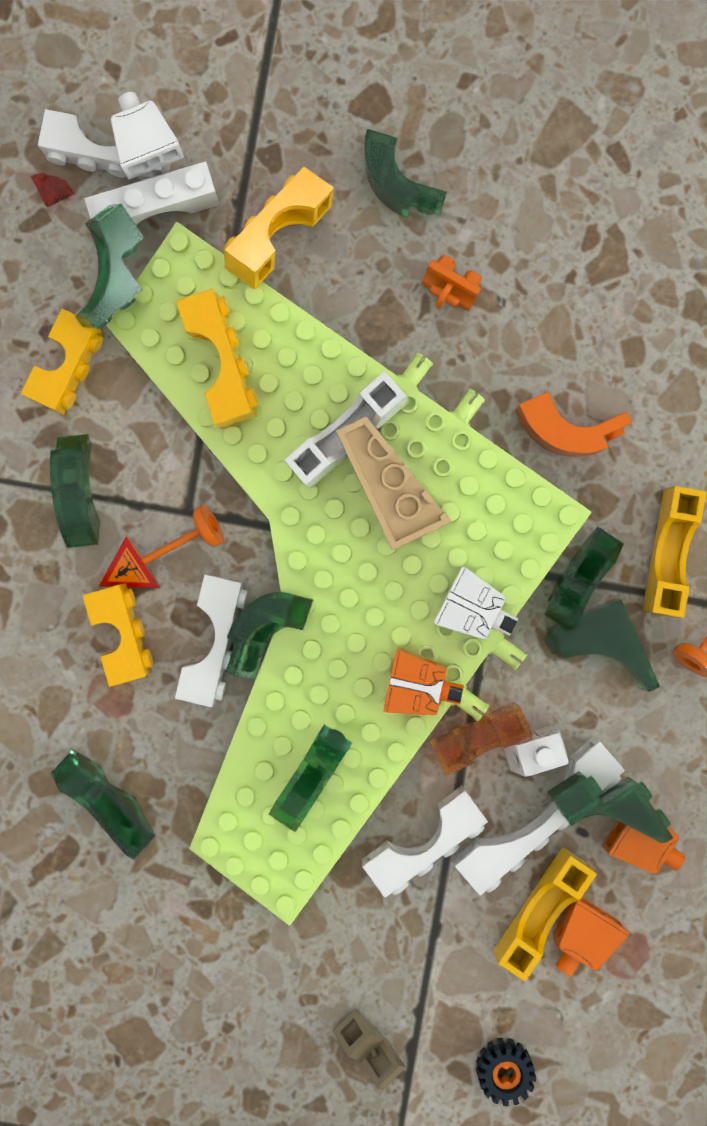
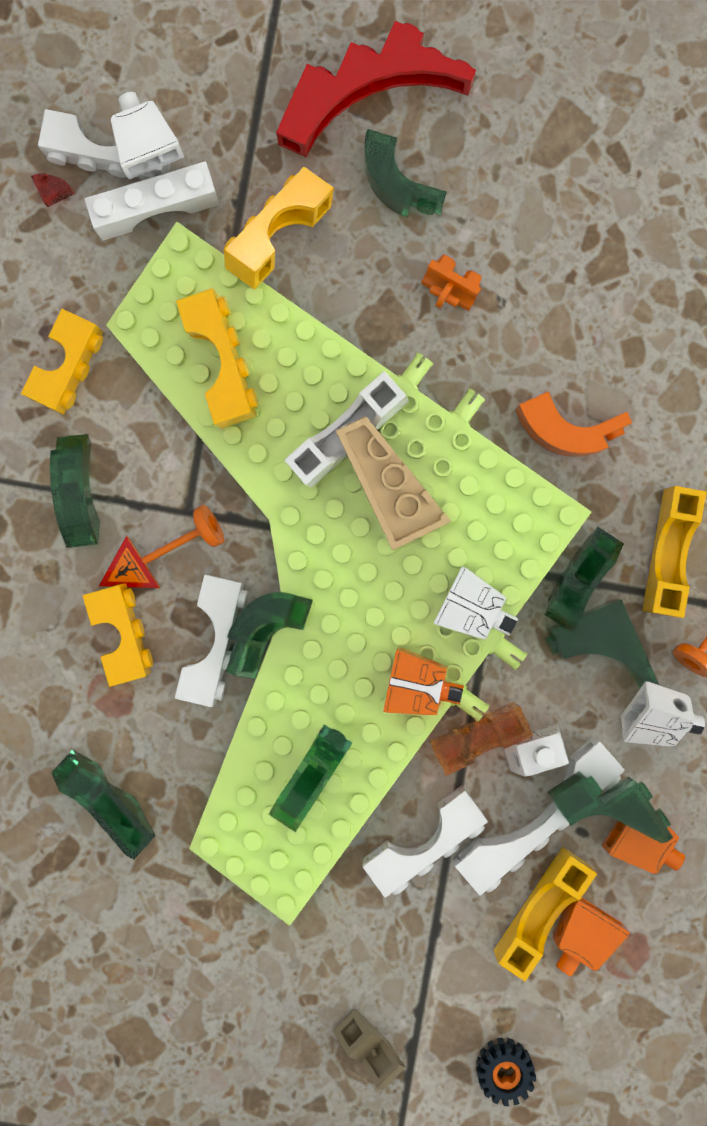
(115, 287): clear green arch -> none
(363, 72): none -> red arch
(659, 717): none -> white torso

